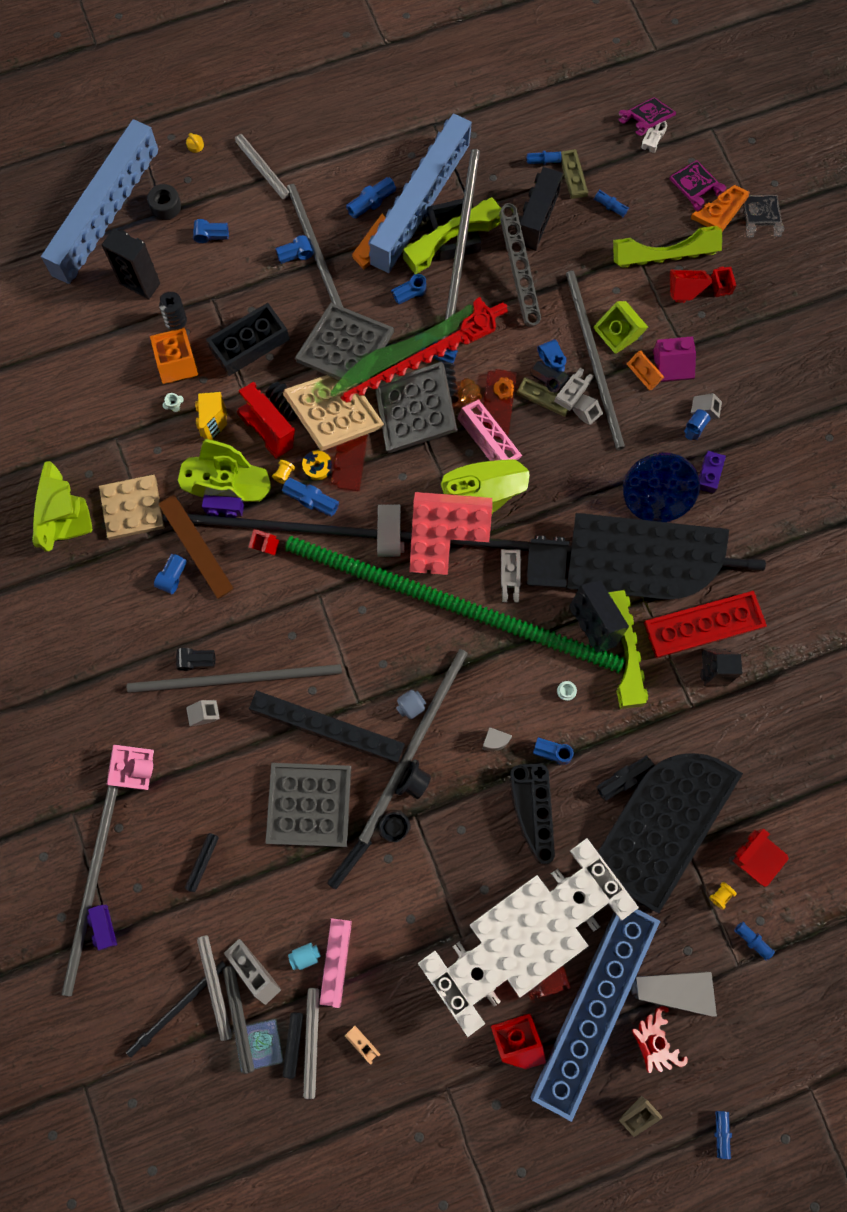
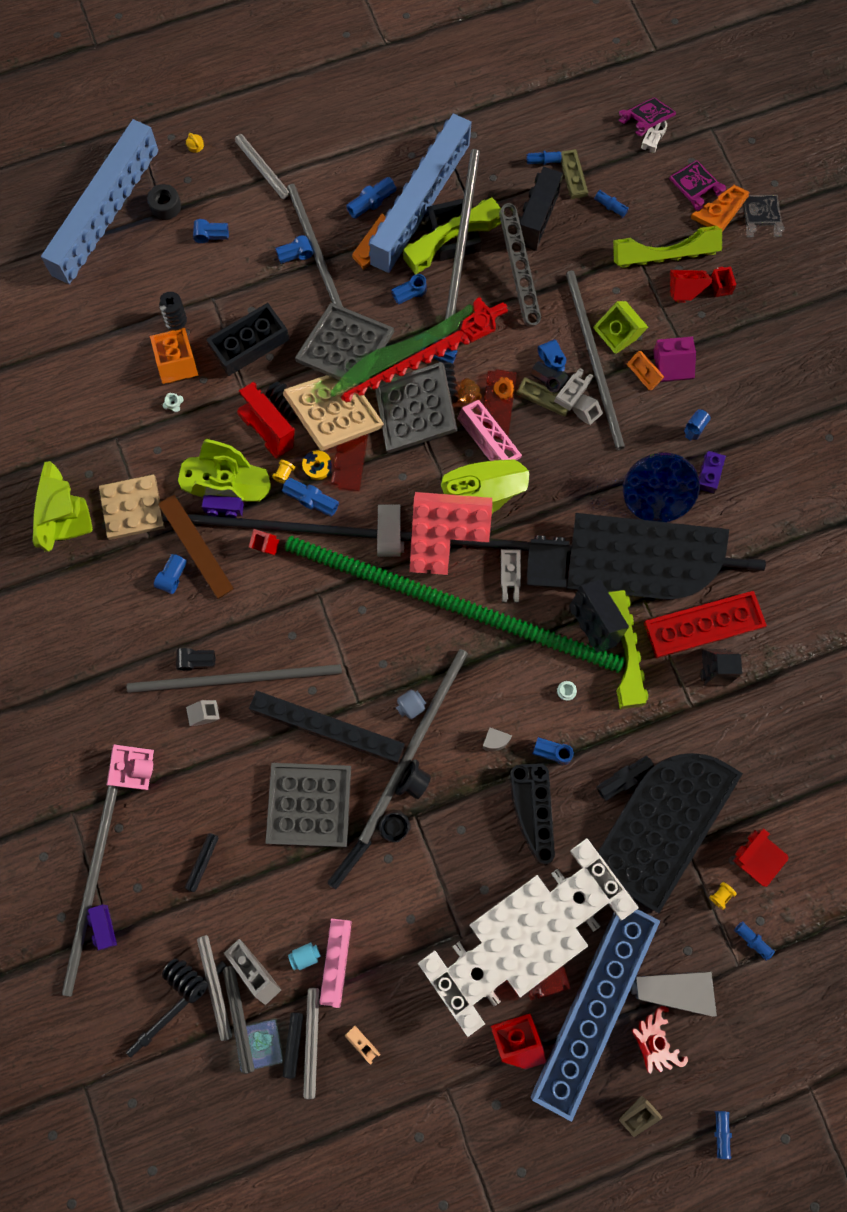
(131, 263): black brick -> none
(184, 980): none -> black piece
(211, 414): yellow slope -> none
(708, 403): light grey brick -> none

